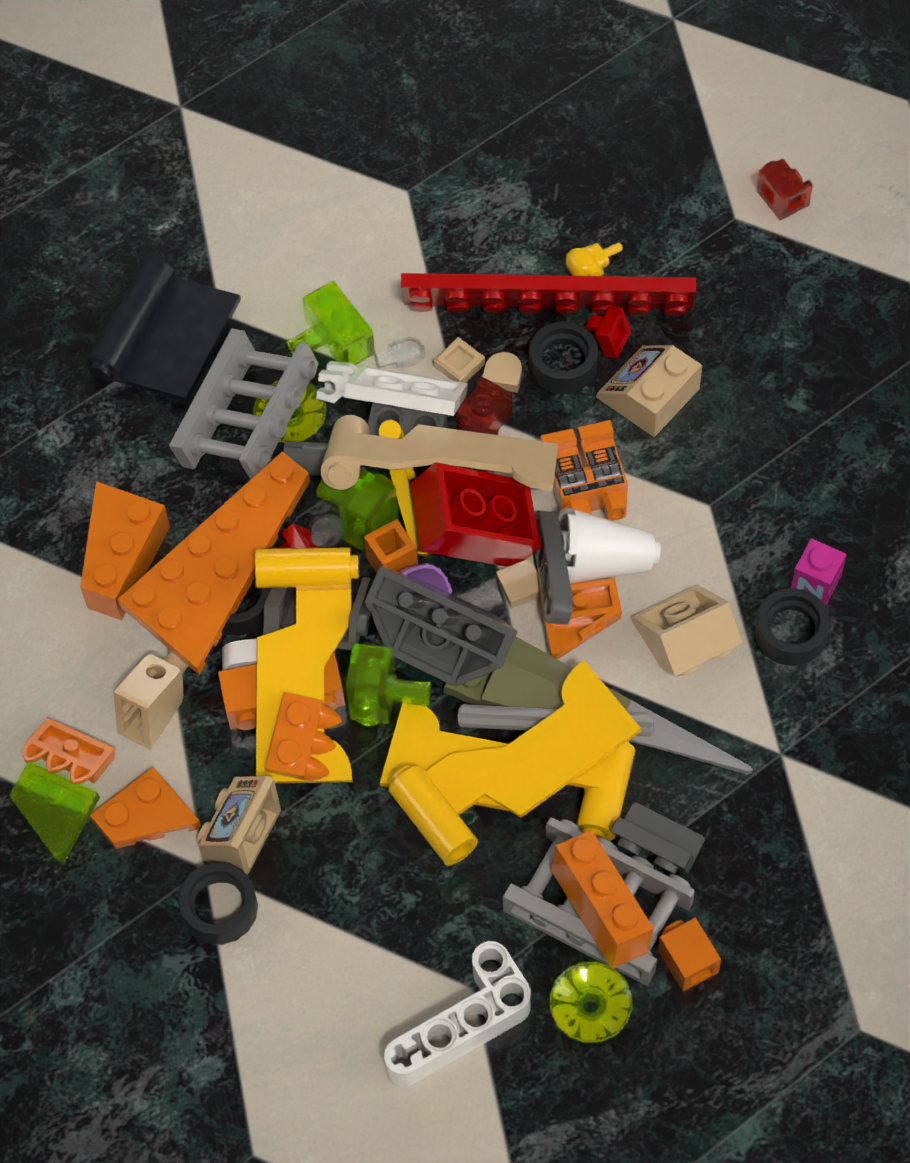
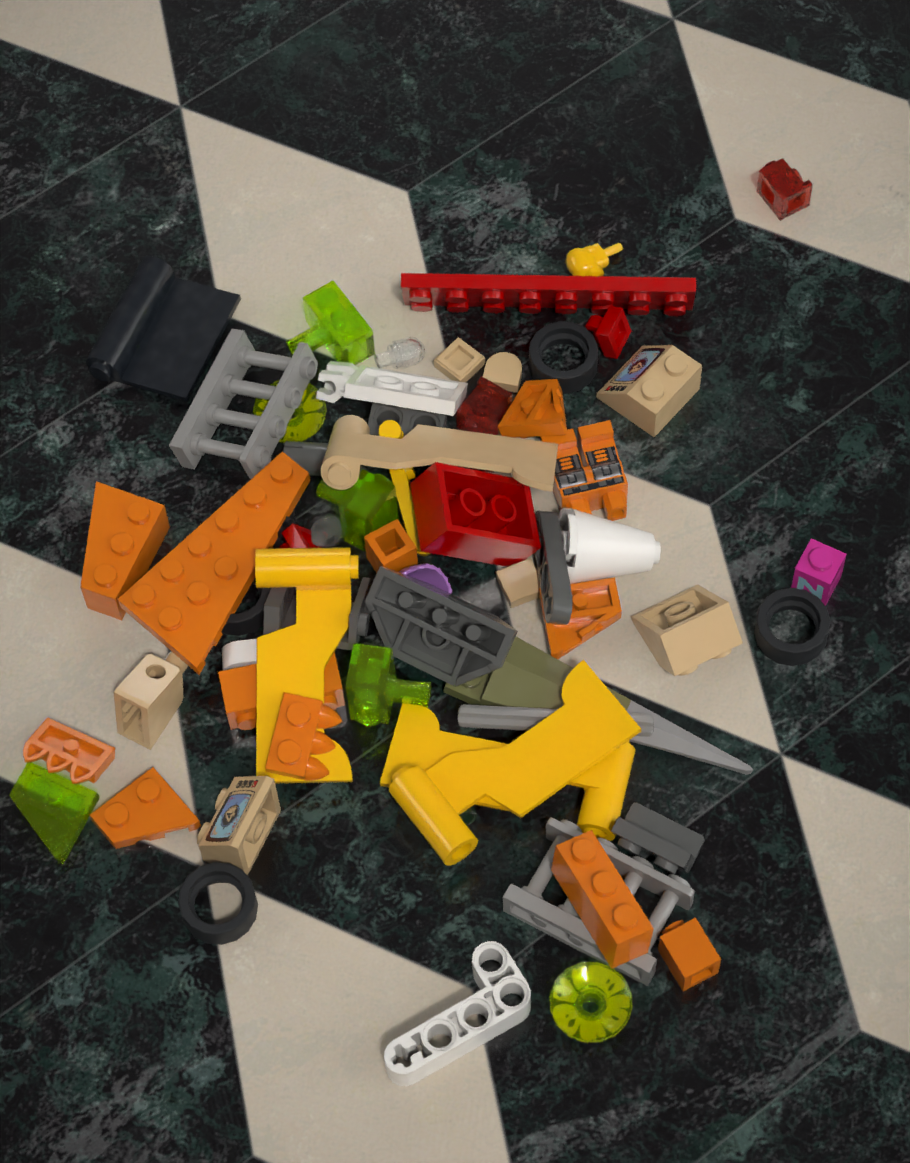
(535, 411): none -> orange wing

